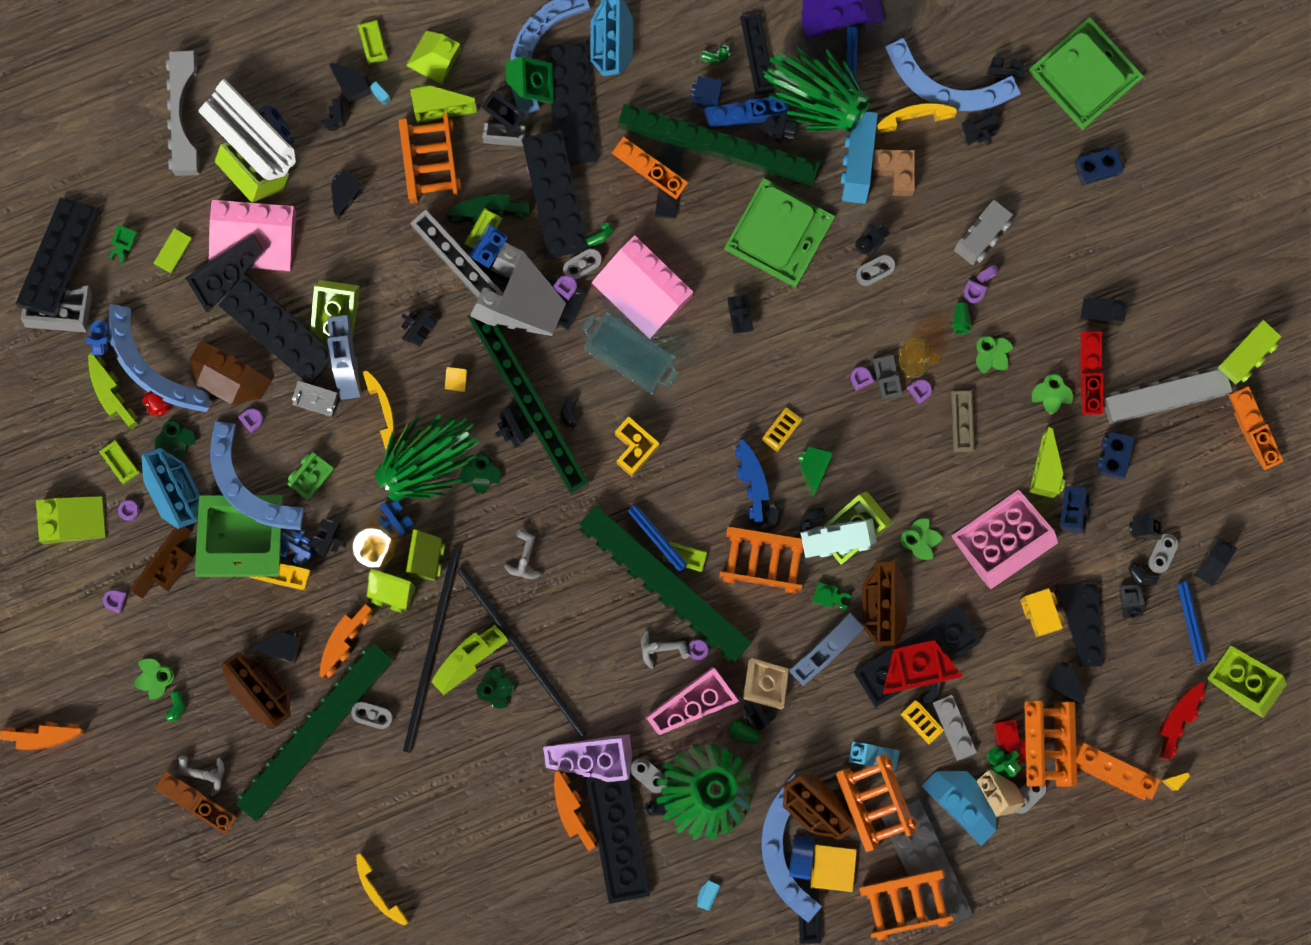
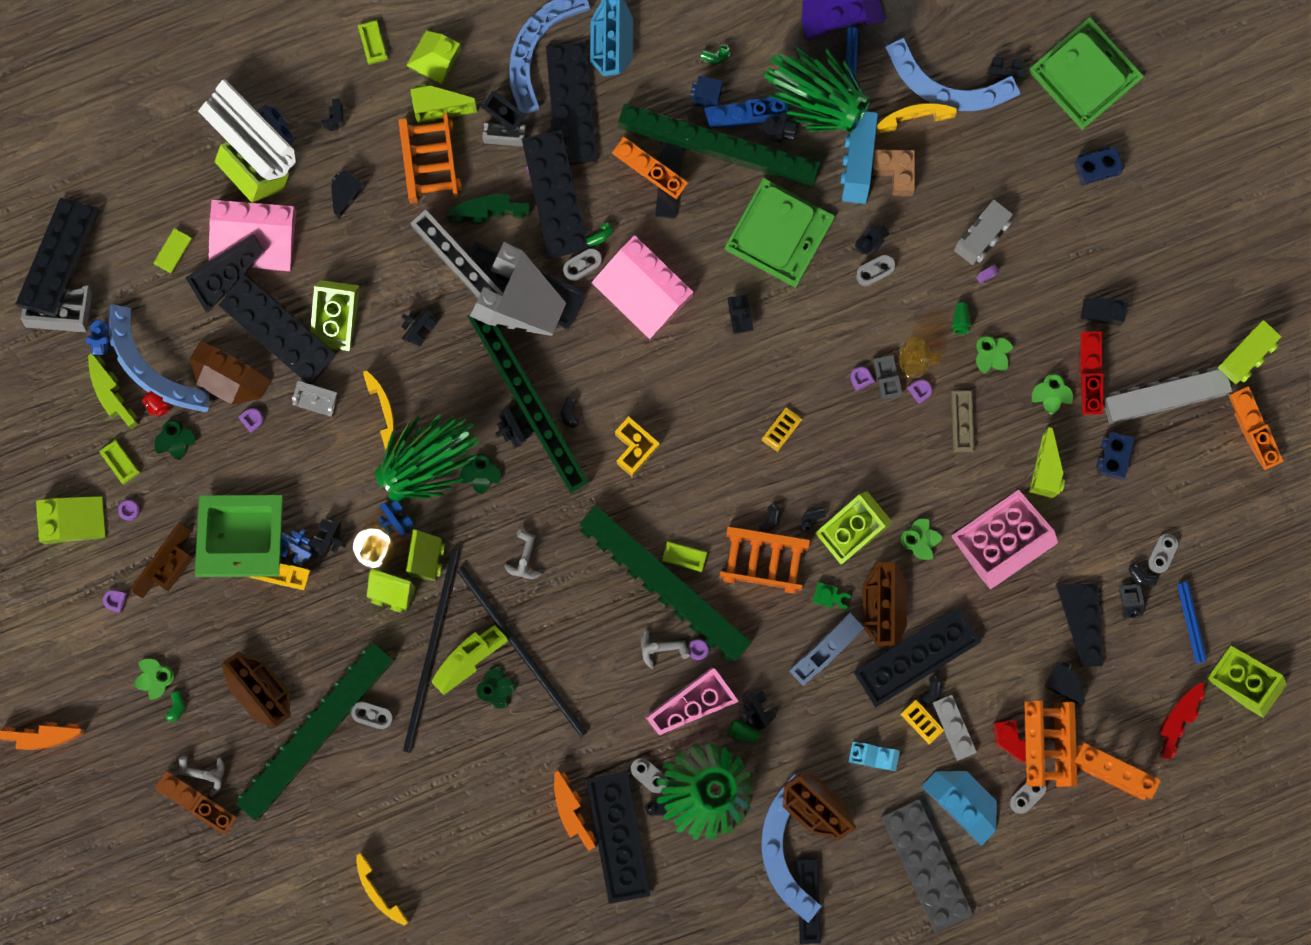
(123, 240): green plate -> none
(170, 488): dark azure wedge -> none
(182, 73): light grey arch -> none
(237, 494): medium blue plate -> none
(281, 646): black slope -> none
(310, 476): bright green bracket -> none
(336, 647): orange slope -> none
(342, 357): sand blue slope -> none
(351, 82): black slope -> none
(380, 93): medium azure tile -> none
(456, 379): yellow slope -> none
(485, 217): lime tile -> none
(489, 246): blue hips -> none
(531, 78): green slope -> none
(566, 286): medium lavender tile -> none
(597, 758): lavender wedge -> none
(629, 353): clear light blue container -> none
(657, 537): blue axle -> none
(707, 895): medium azure piece -> none
(752, 473): blue slope -> none
(756, 52): black tile -> none
(766, 683): tan tile -> none
(801, 857): blue slope -> none
(813, 467): green slope -> none
(833, 868): yellow tile -> none
(839, 538): light aqua wedge -> none
(856, 800): orange fence -> none
(893, 887): orange fence -> none
(918, 667): red wing -> none
(974, 292): medium lavender tile -> none
(981, 131): black hips -> none
(1000, 793): tan slope -> none
(1004, 764): green hips -> none
(1042, 612): yellow brick -> none
(1075, 510): dark blue brick -> none
(1146, 527): black slope -> none
(1176, 782): yellow slope -> none
(1215, 561): black slope -> none

